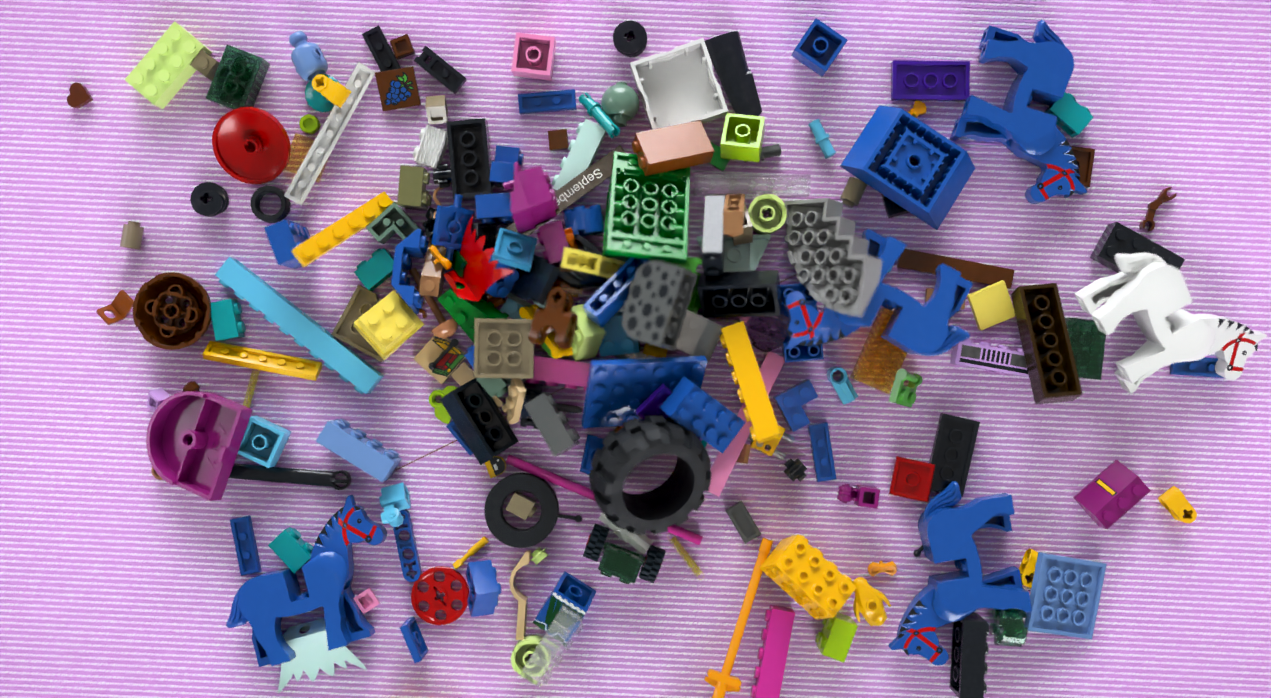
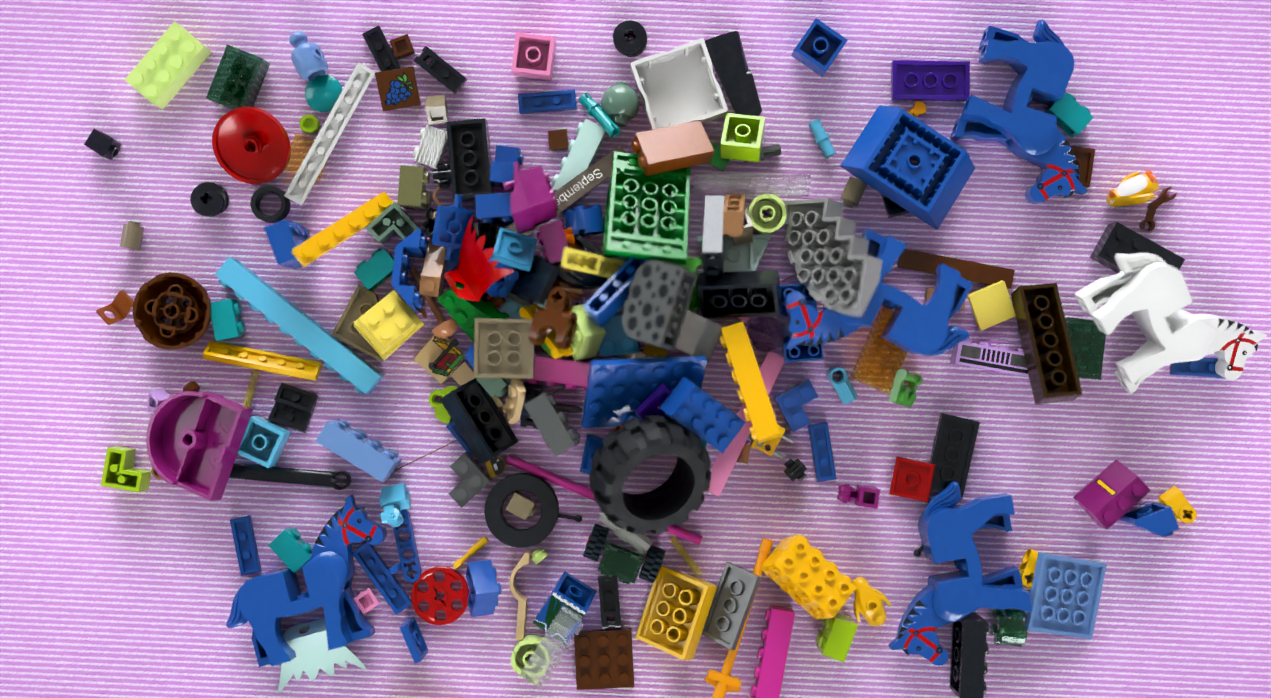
(78, 96): reddish brown tile -> none
(103, 144): none -> black brick
(119, 470): none -> lime brick
(205, 64): dark tan brick -> none
(293, 407): none -> black slope
(330, 89): yellow piece -> none
(383, 577): none -> blue plate
(439, 258): light orange piece -> none
(458, 263): dark green piece -> none
(473, 478): none -> dark grey brick
(604, 659): none -> reddish brown plate
(609, 601): none -> black plate
(676, 613): none -> yellow slope
(731, 605): none -> dark grey plate
(743, 522): dark grey tile -> none
(875, 568): light orange piece -> none
(1134, 190): none -> animal
(1153, 518): none -> blue slope

